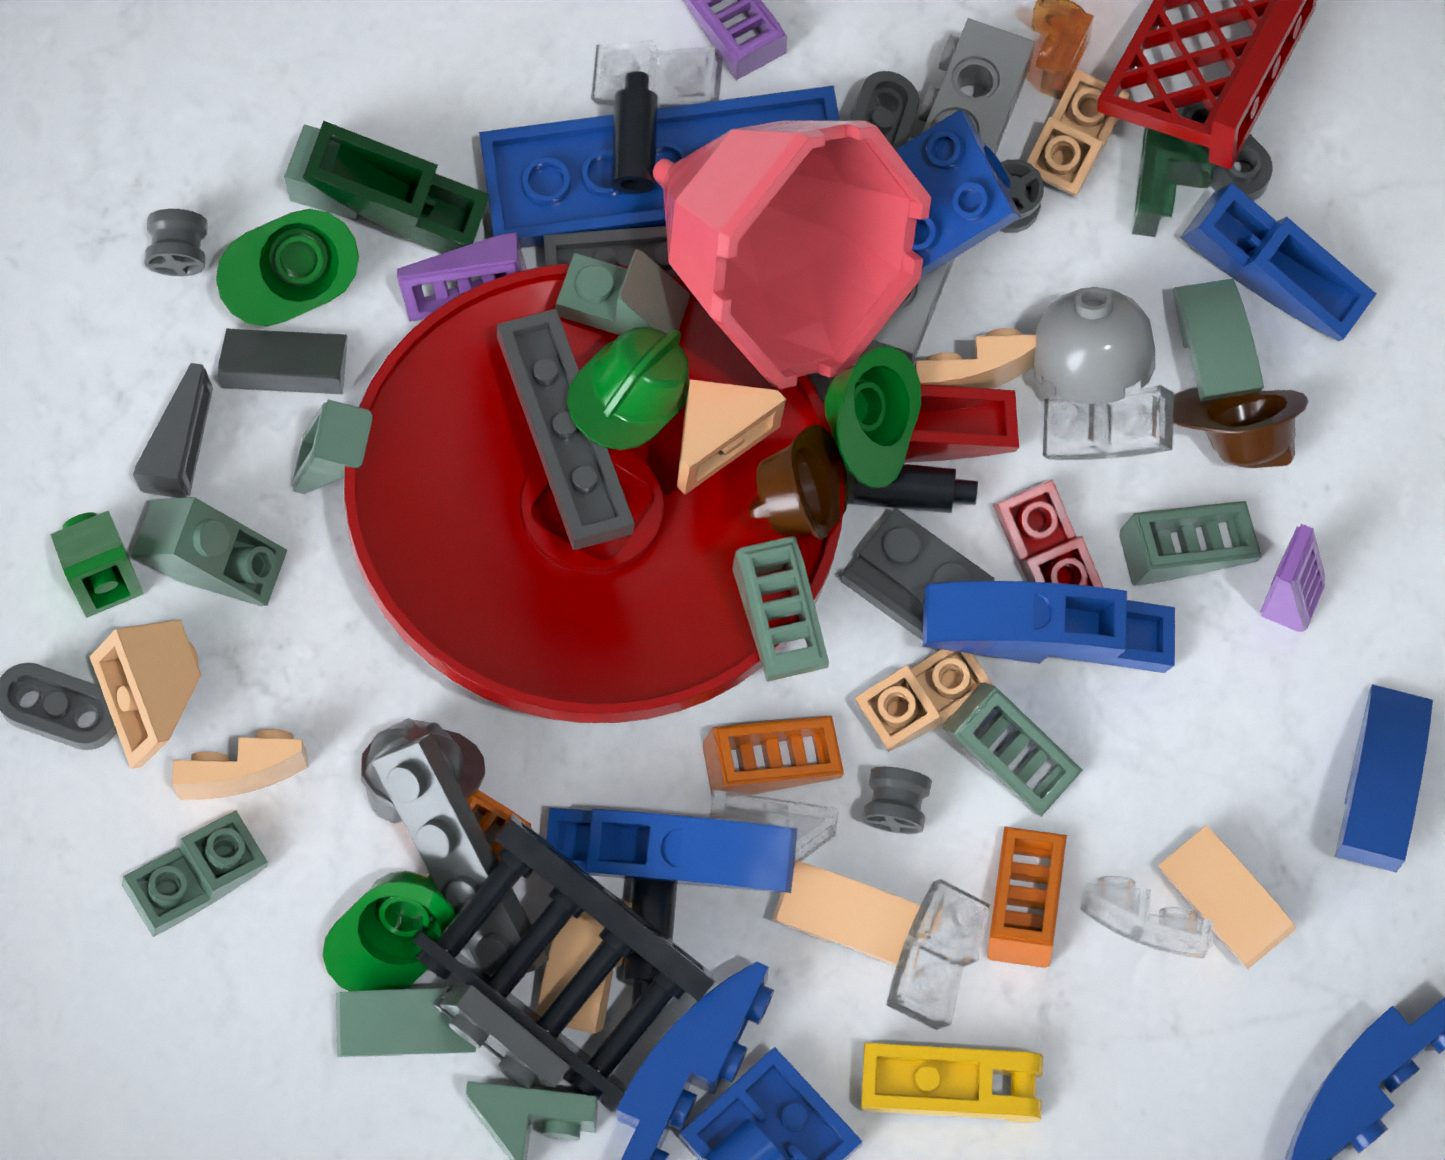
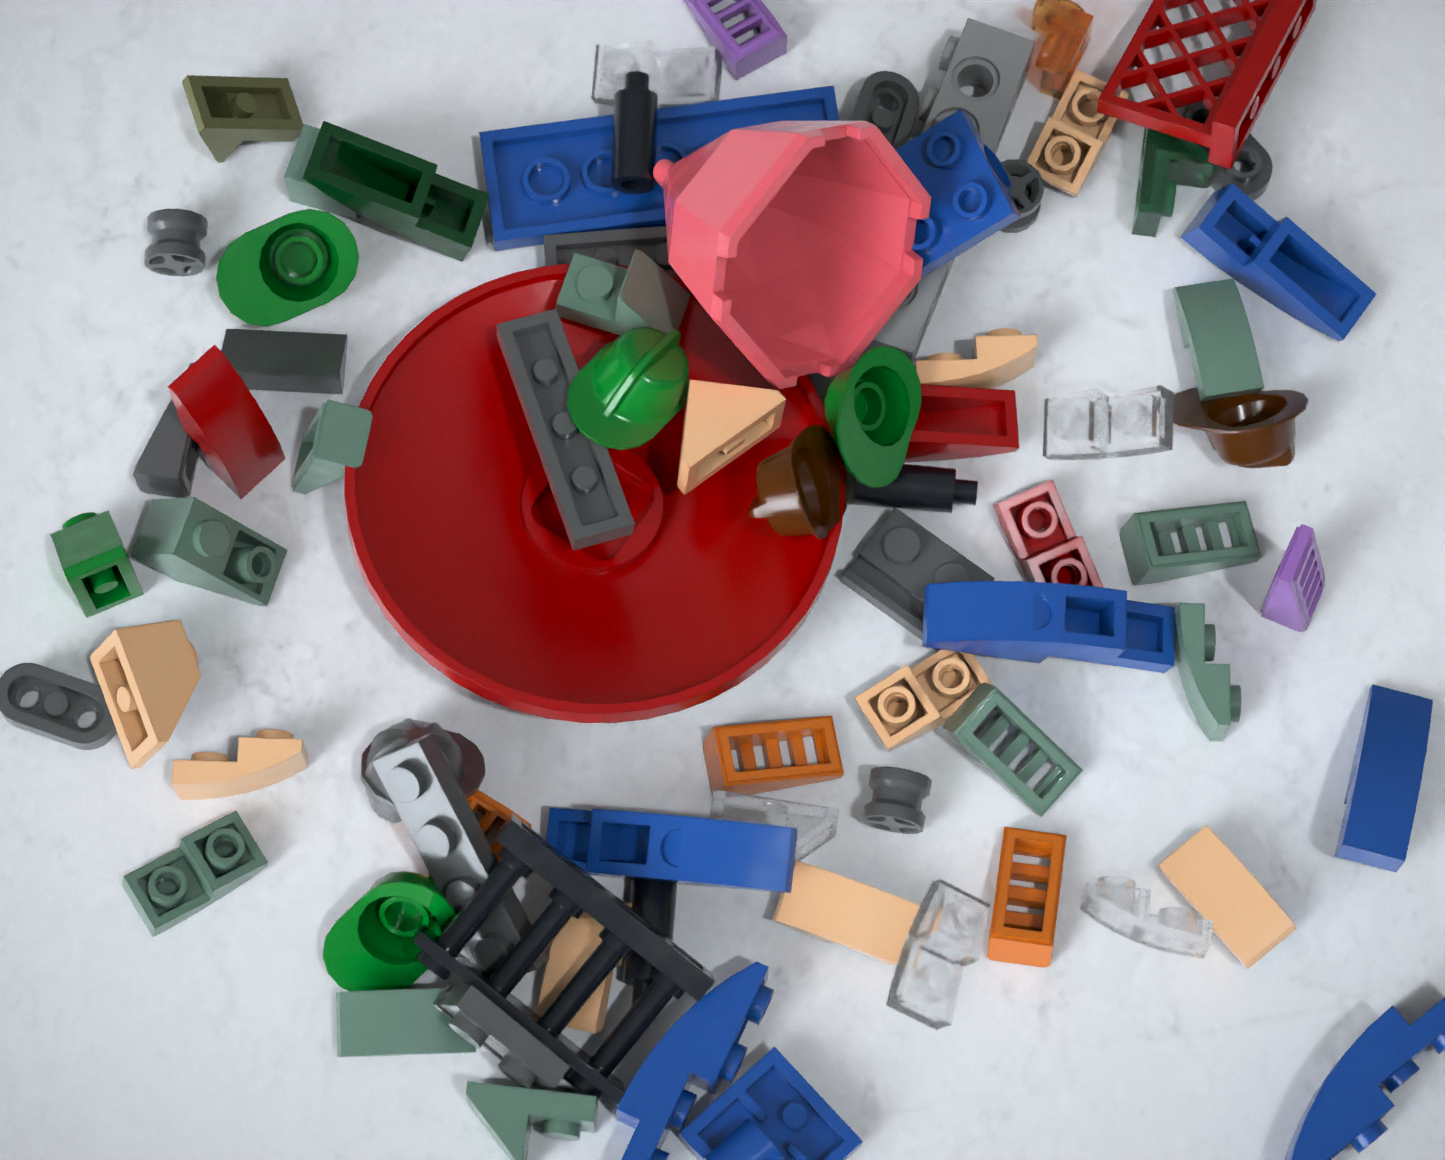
(226, 422): none -> red slope
(241, 110): none -> olive slope
(486, 258): medium lavender slope -> none
(772, 558): sand green slope -> none
(950, 1082): yellow plate -> none
(1094, 346): light grey cylinder -> none
(1205, 685): none -> sand green slope

